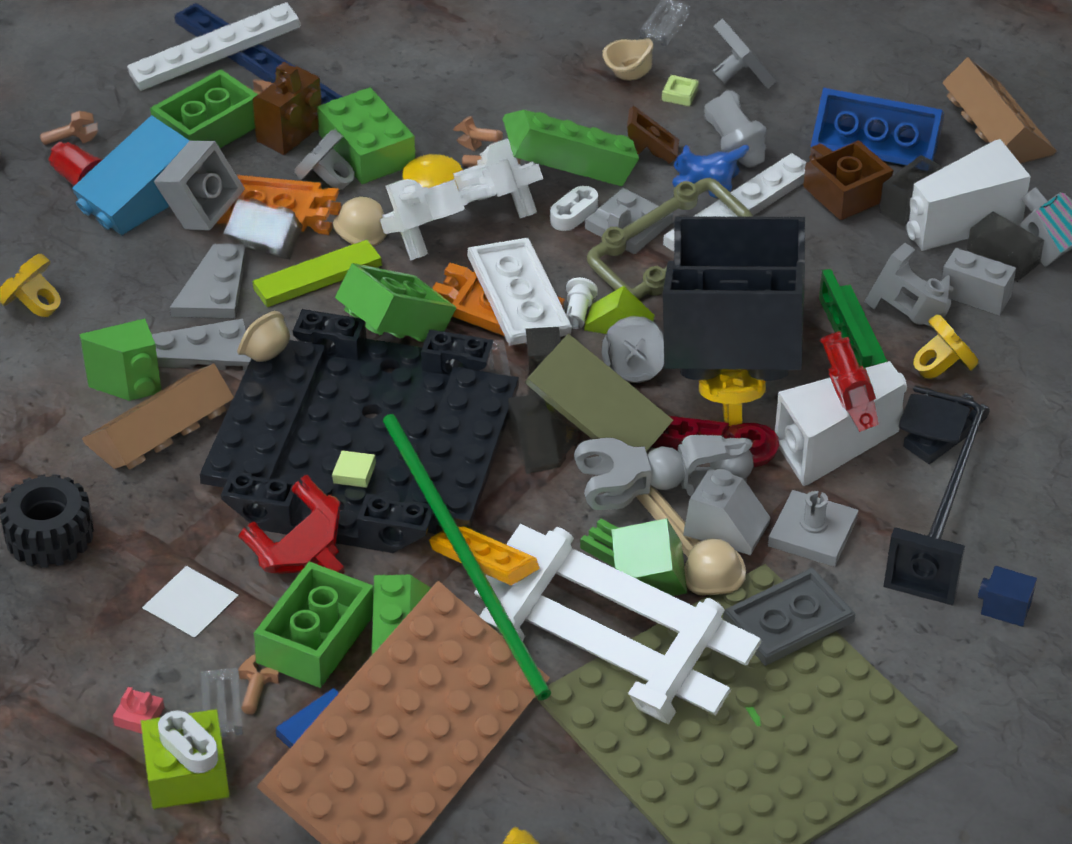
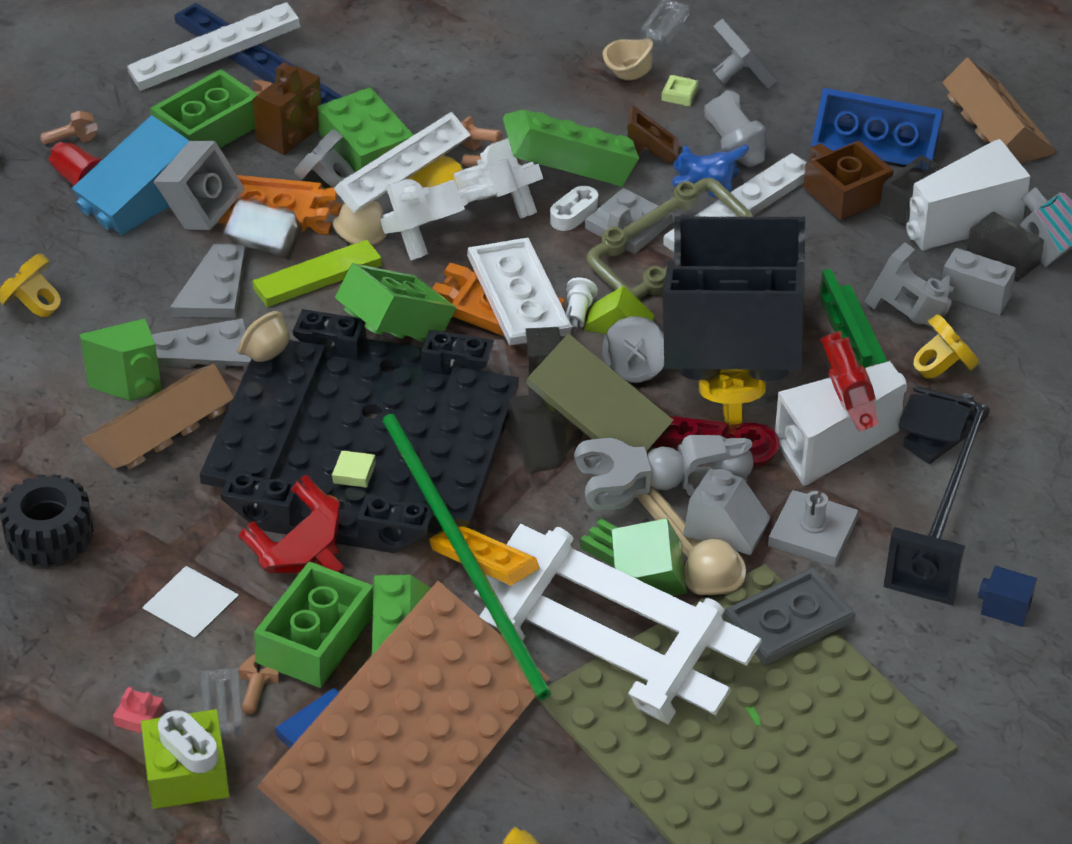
(402, 162): none -> white plate

